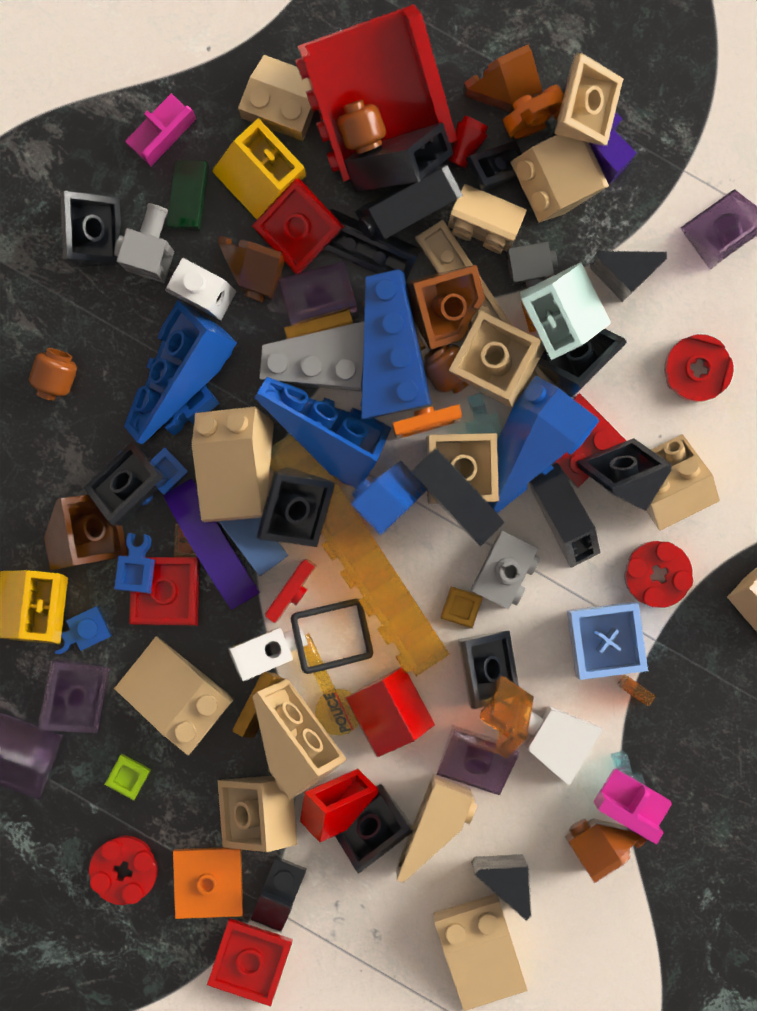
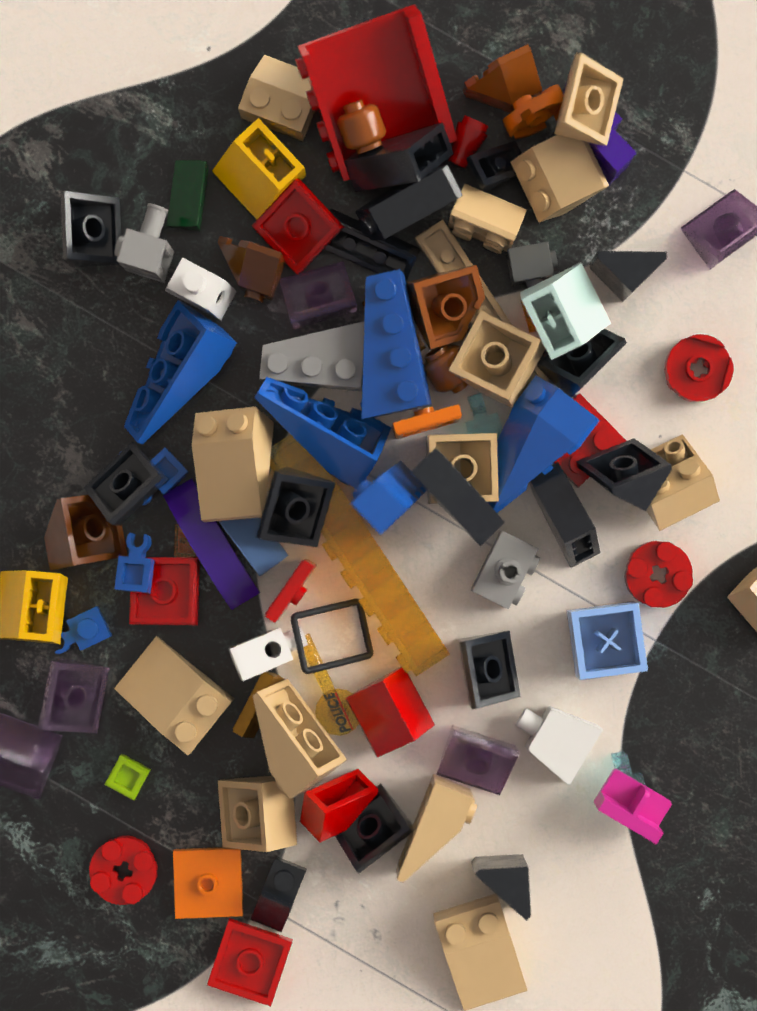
(52, 374): dark orange head -> none
(161, 129): dark pink panel -> none
(201, 402): blue plate -> none
(324, 323): pearl gold tile -> none
(461, 607): pearl gold tile -> none
(509, 714): clear orange panel -> none
(602, 845): dark orange slope -> none
(636, 690): clear orange tile -> none

